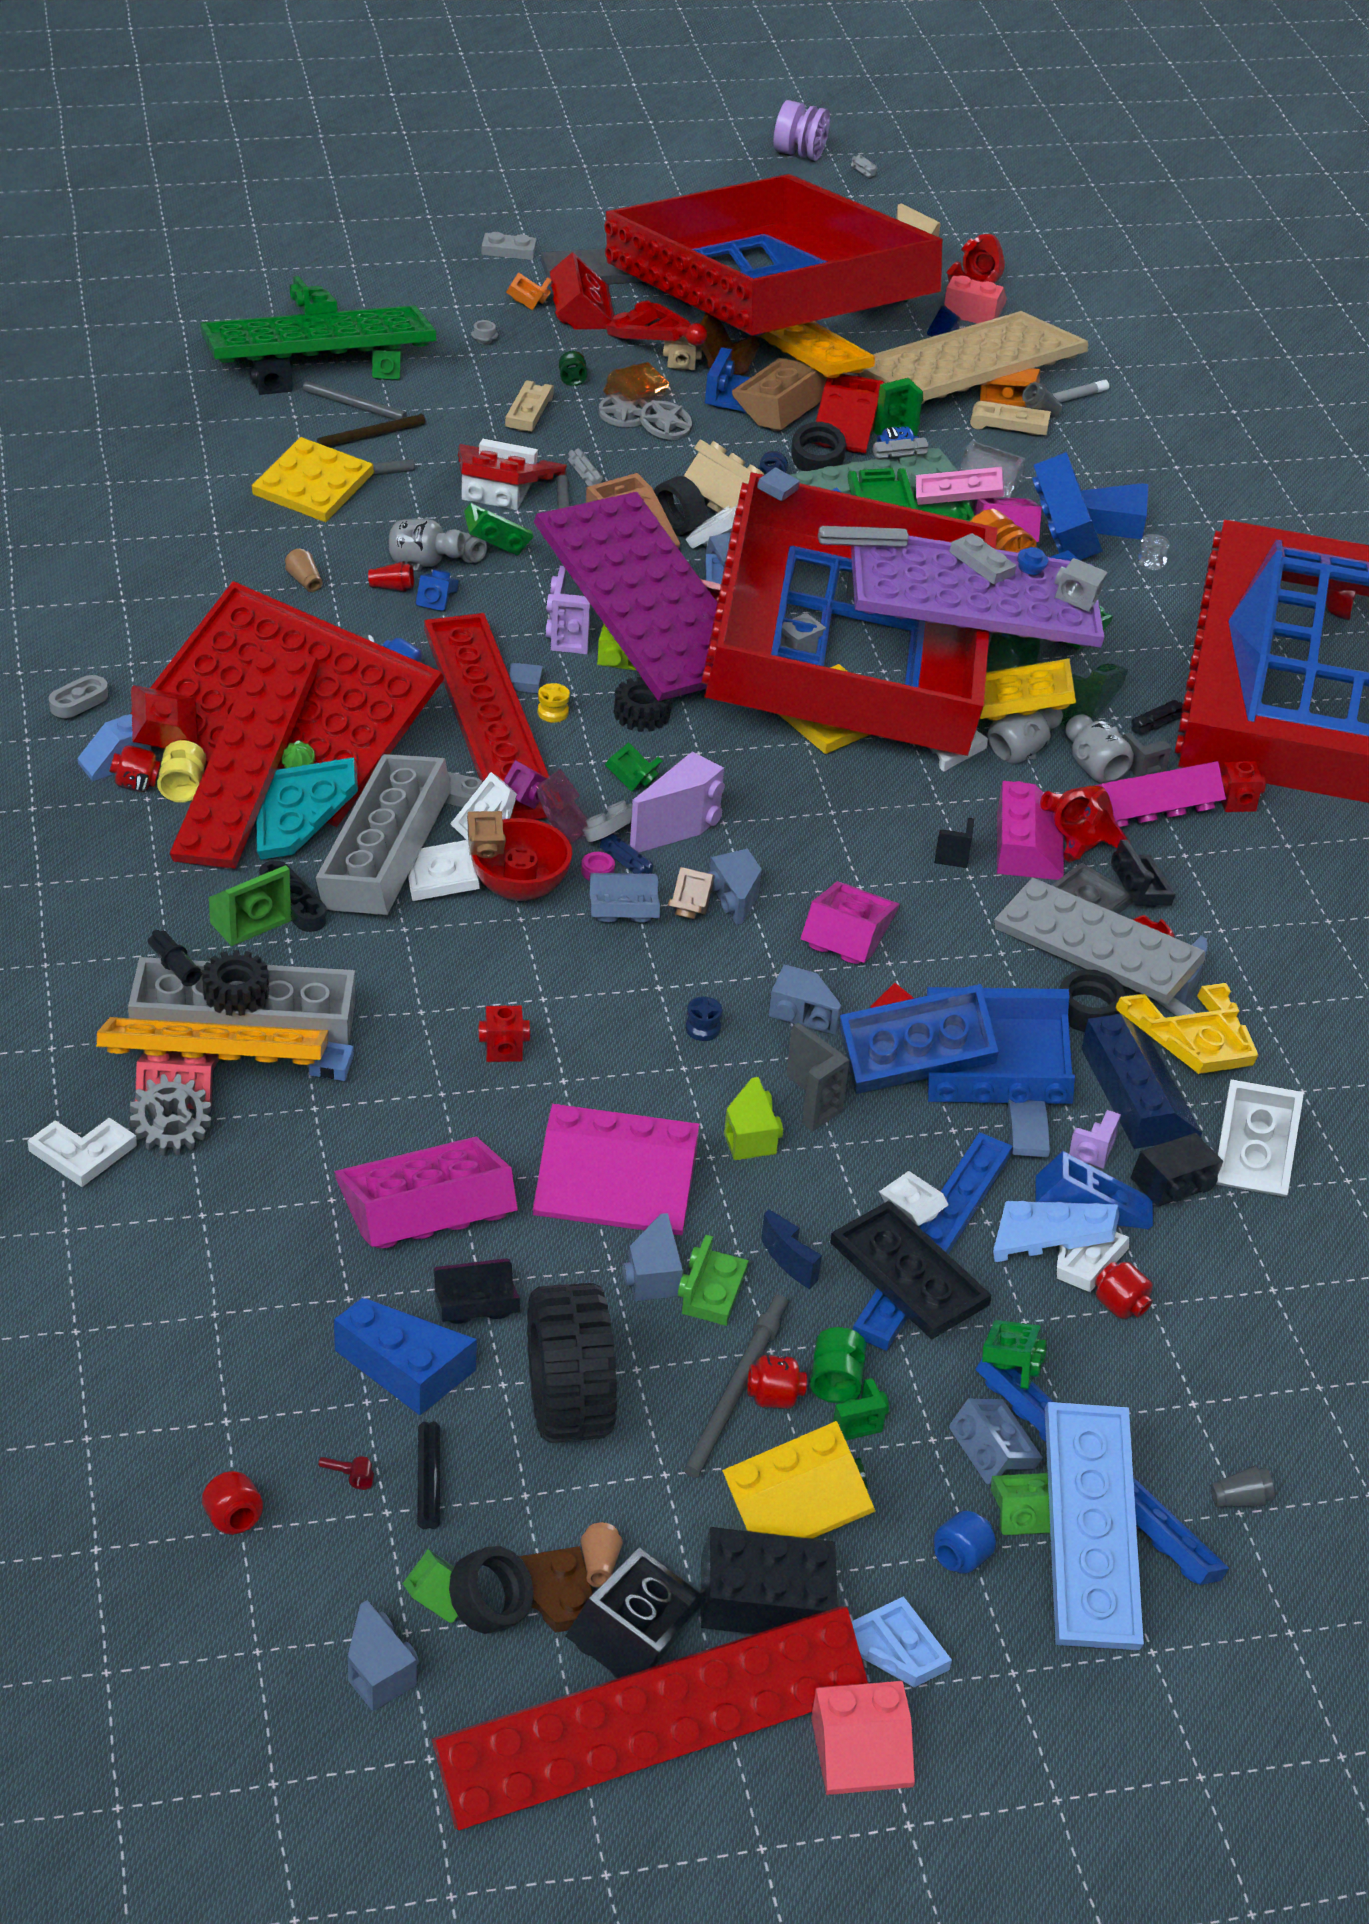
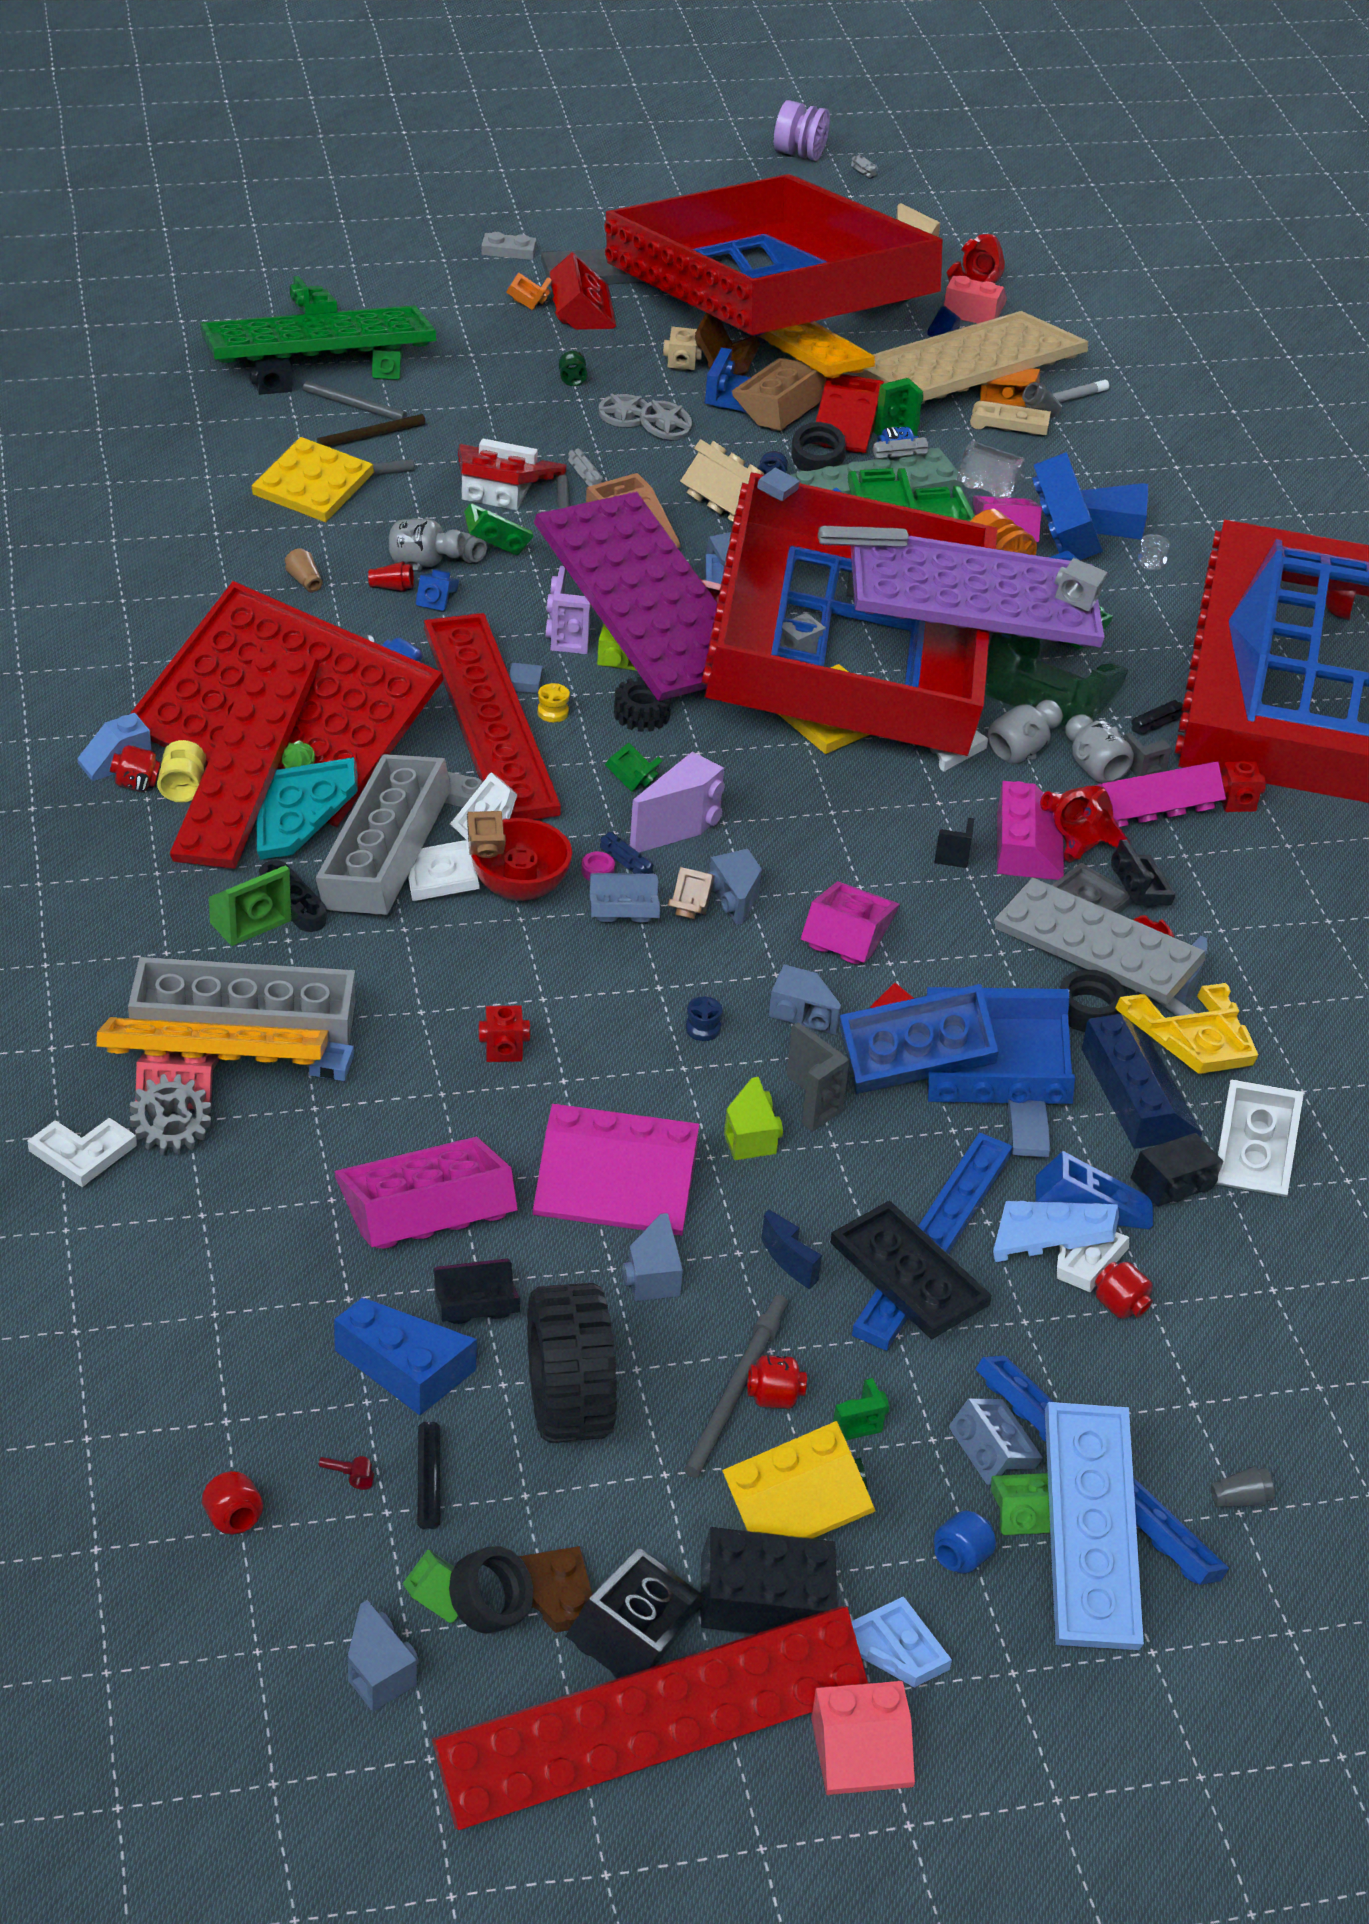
(78, 696): light grey plate -> none
(162, 717): red slope -> none
(175, 958): black axle -> none
(239, 996): black tyre -> none
(484, 332): light grey plate -> none
(524, 782): magenta bracket -> none
(529, 406): tan plate -> none
(558, 803): clear pink slope -> none
(600, 1551): nougat cone -> none
(604, 825): light grey plate -> none
(636, 381): clear orange bracket -> none
(669, 328): red plate -> none
(690, 498): black tyre -> none
(712, 1283): bright green bracket -> none
(716, 525): white wing -> none
(838, 1365): green wheel -> none
(914, 1198): white plate -> none
(959, 485): bright pink plate -> none
(983, 558): light grey plate -> none
(1016, 1345): green bracket -> none
(1028, 689): yellow plate -> none
(1032, 560): blue plate -> none
(1096, 1145): lavender bracket -> none

